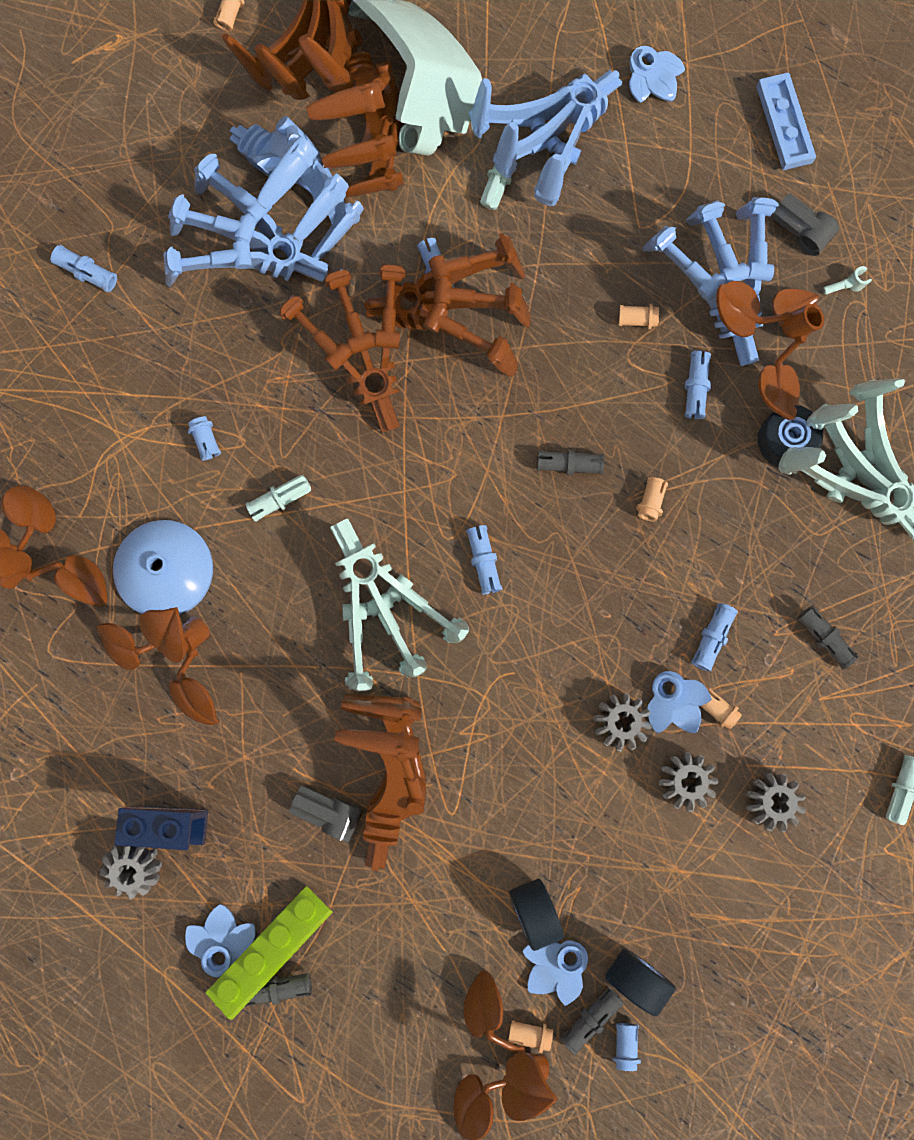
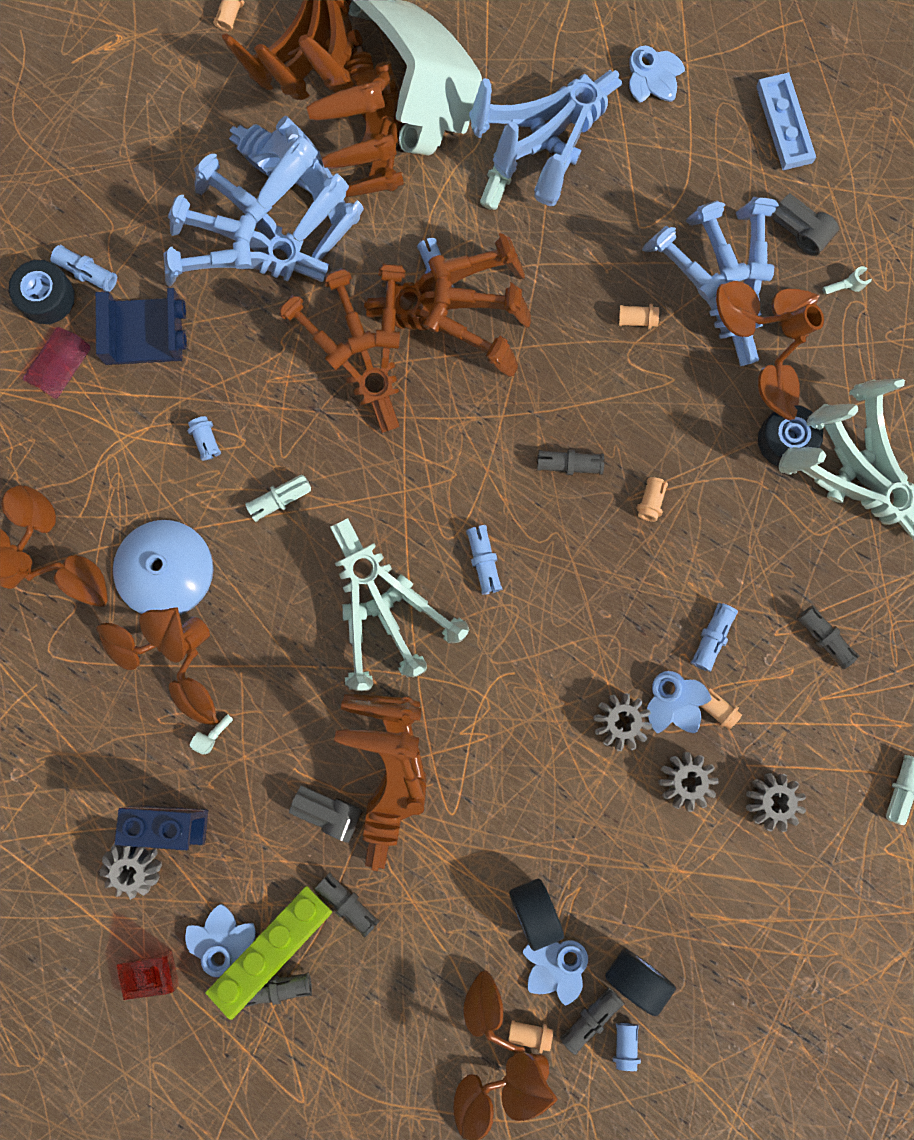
(29, 291): none -> black wheel
(57, 362): none -> clear pink slope
(140, 329): none -> dark blue panel
(148, 976): none -> clear red slope
(202, 743): none -> light aqua hand
(347, 905): none -> dark grey pin
(697, 385): light blue pin -> none

